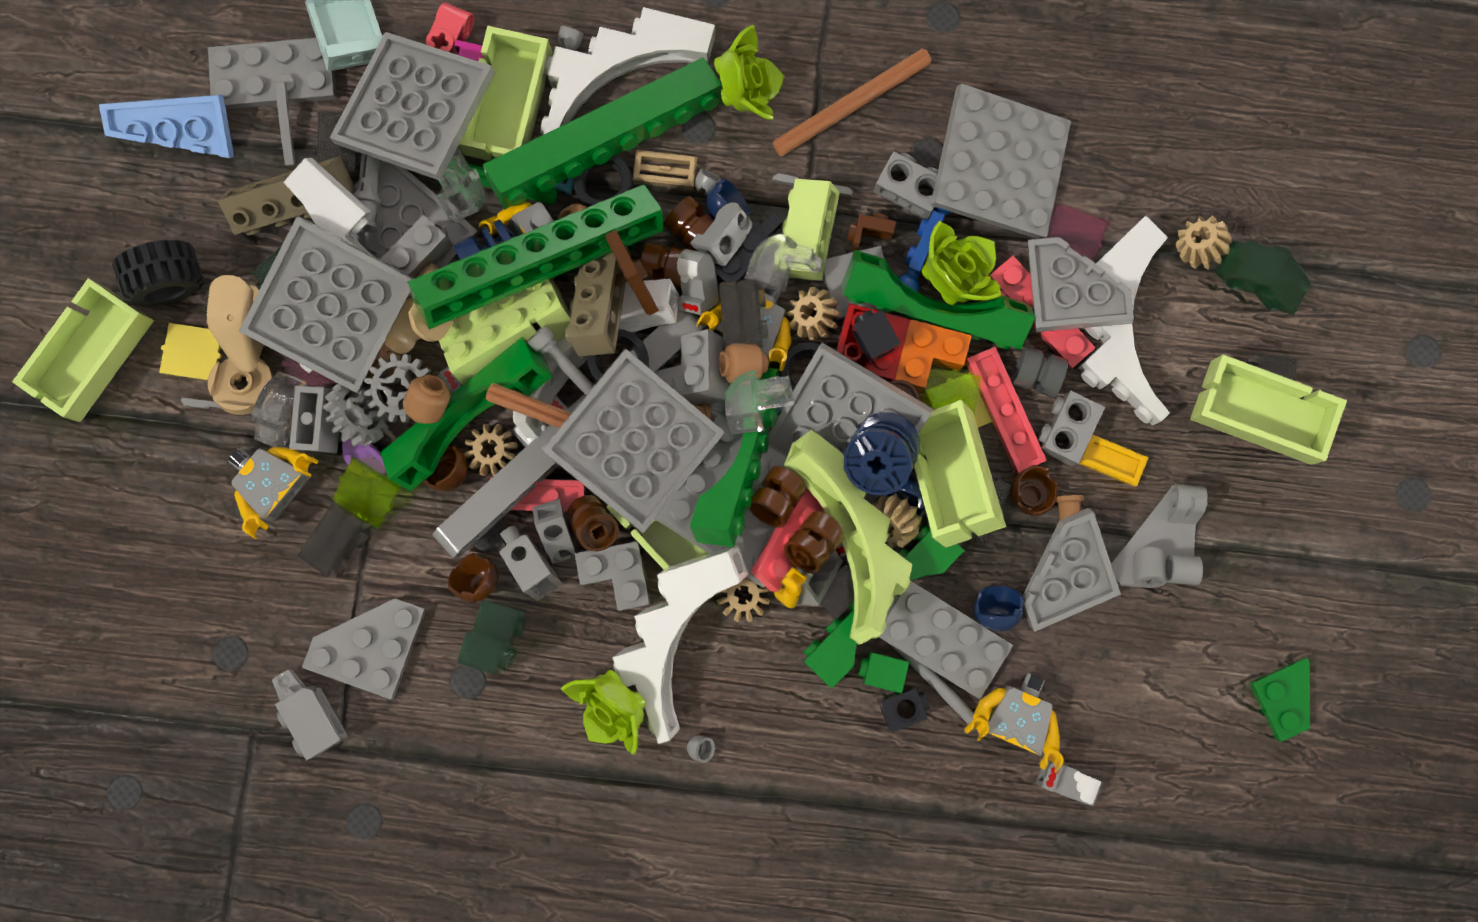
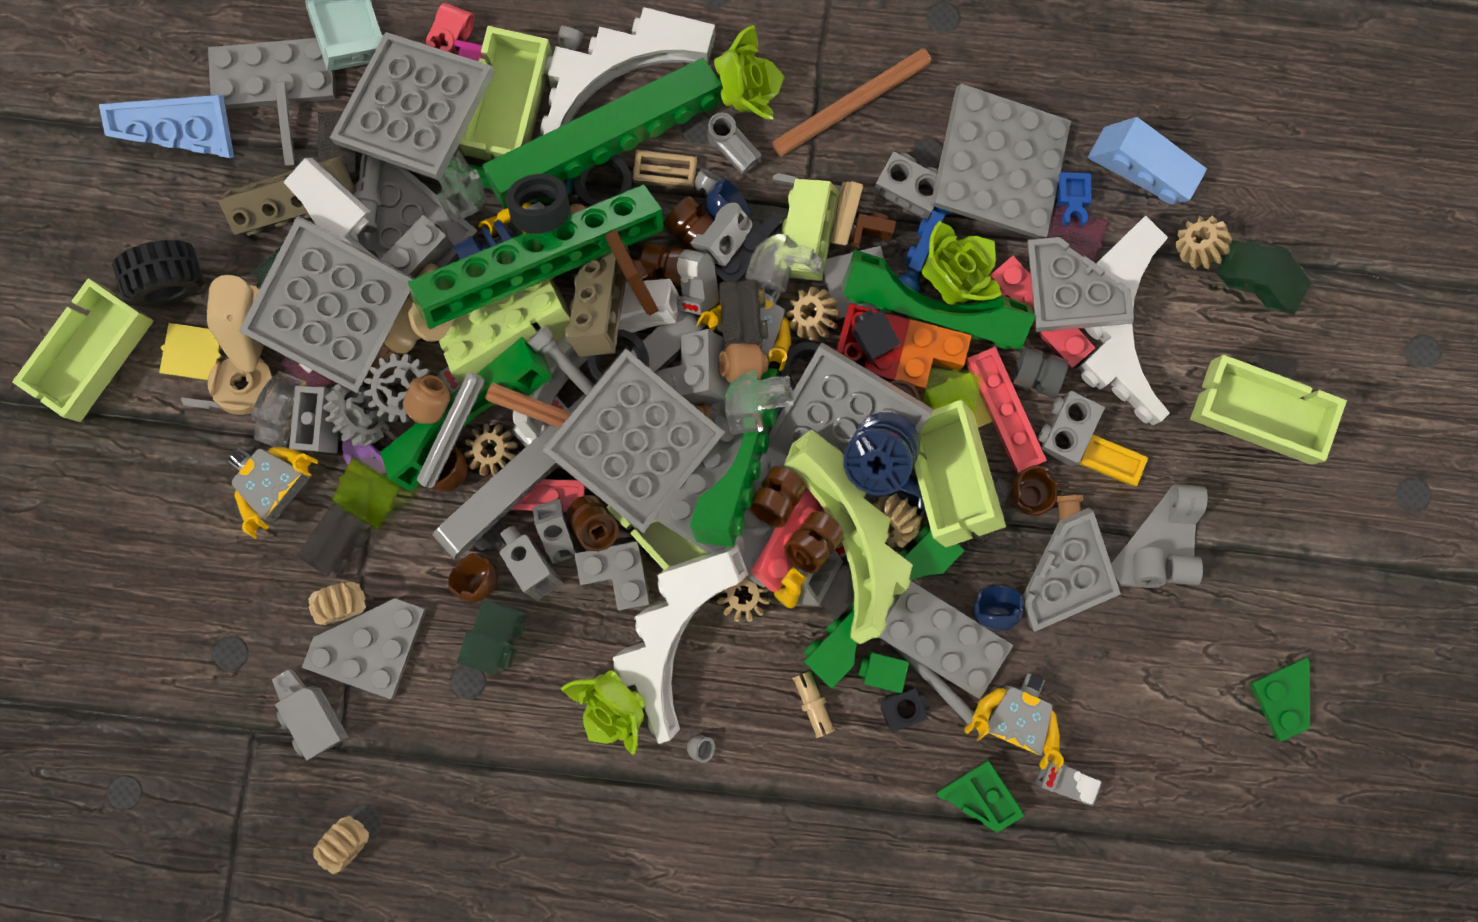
(336, 603): none -> tan gear
(340, 844): none -> tan gear
(450, 430): none -> light grey axle
(536, 187): none -> black tyre
(733, 145): none -> light grey piece
(813, 704): none -> tan pin
(845, 212): none -> tan tile
(983, 797): none -> green wing
(1074, 193): none -> blue plate
(1148, 160): none -> light blue wedge

